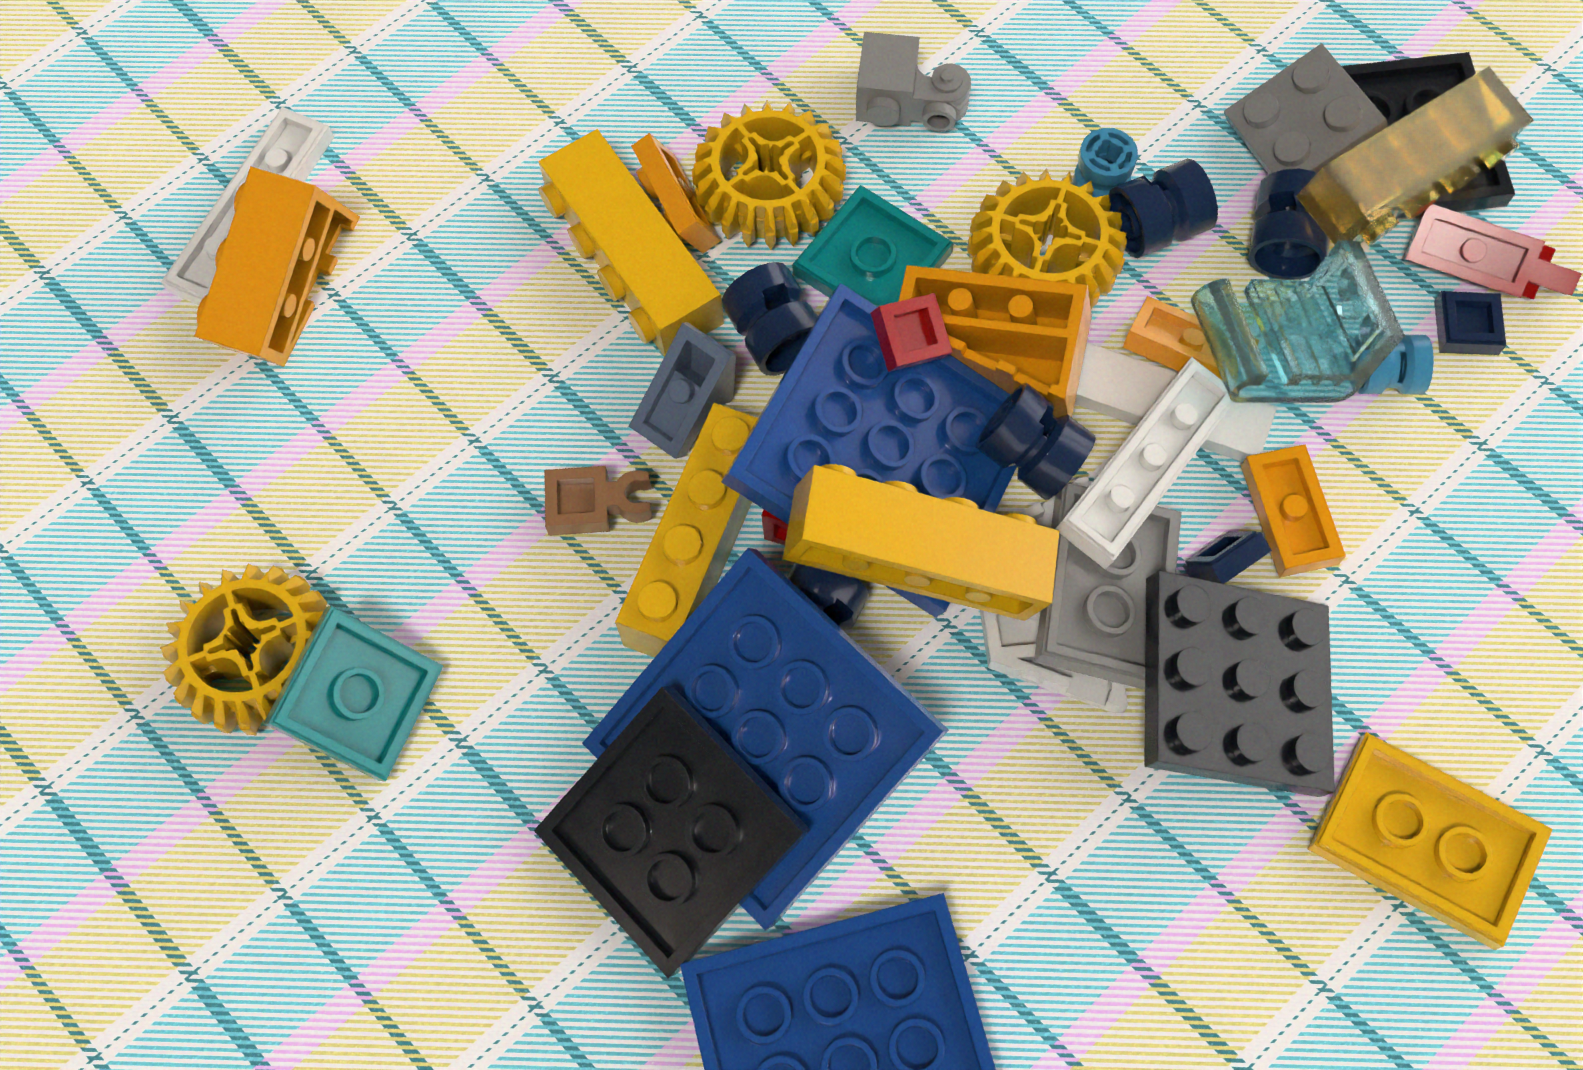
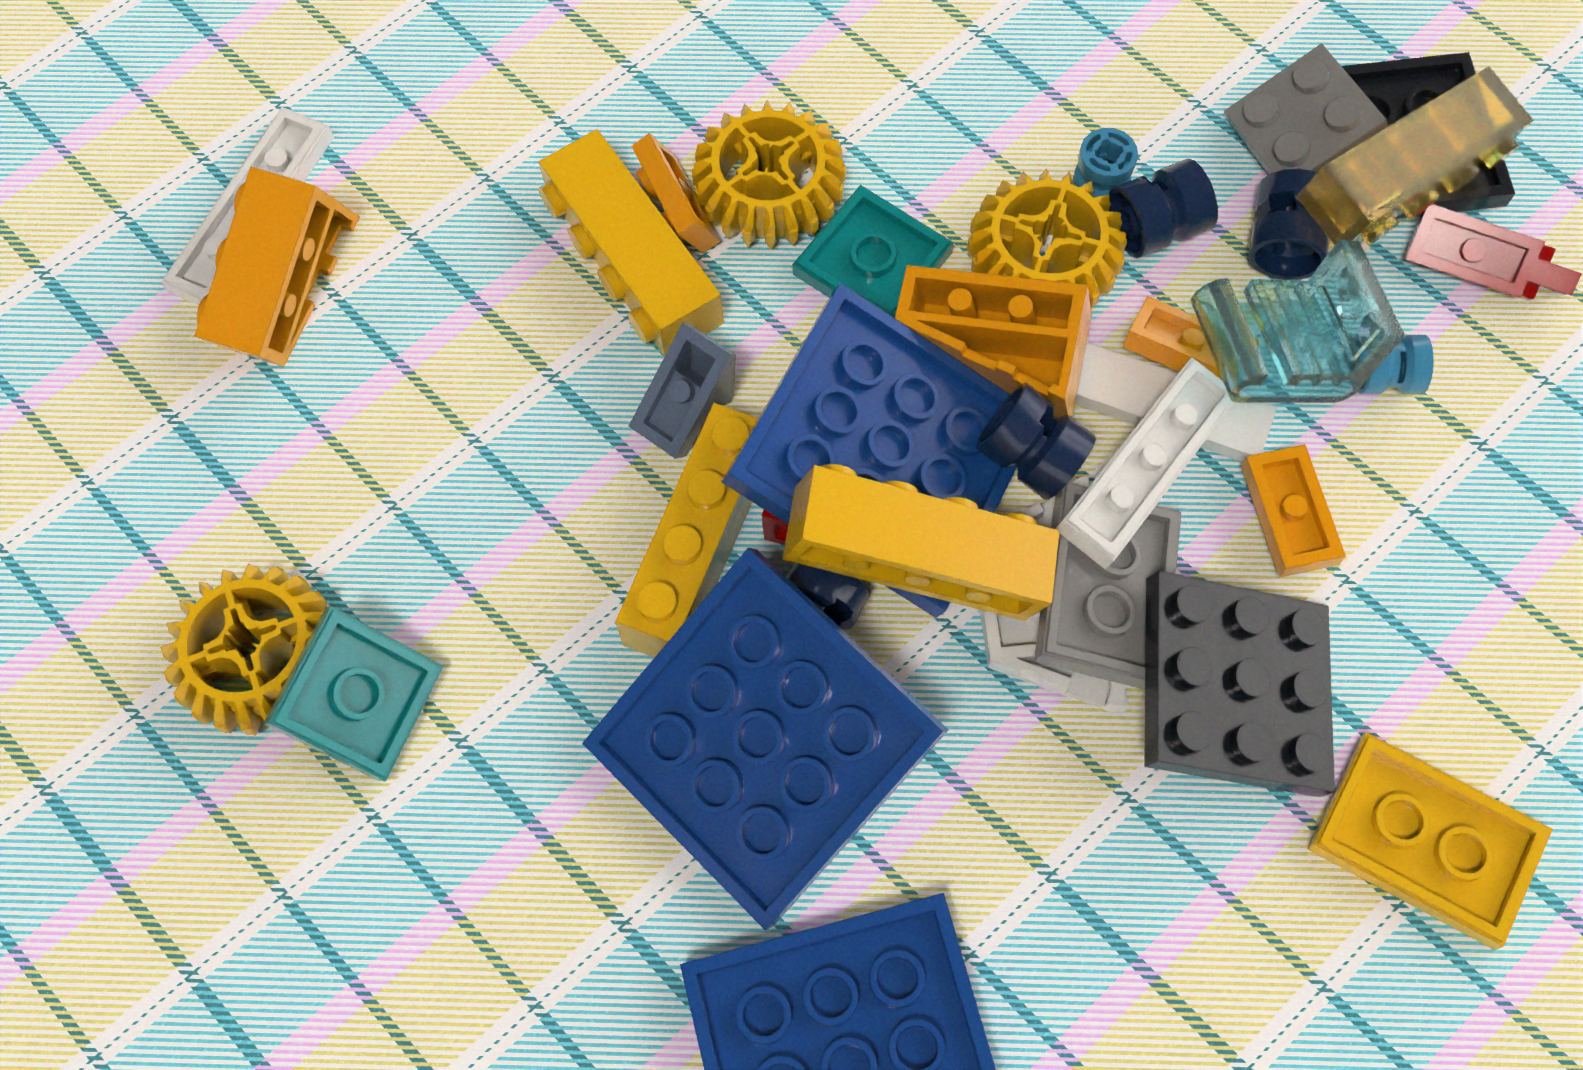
(584, 499): medium nougat plate -> none
(671, 830): black plate -> none
(771, 314): dark blue wheel -> none
(897, 92): light grey brick -> none
(911, 332): red plate -> none
(1227, 556): dark blue tile -> none
(1470, 323): dark blue tile -> none

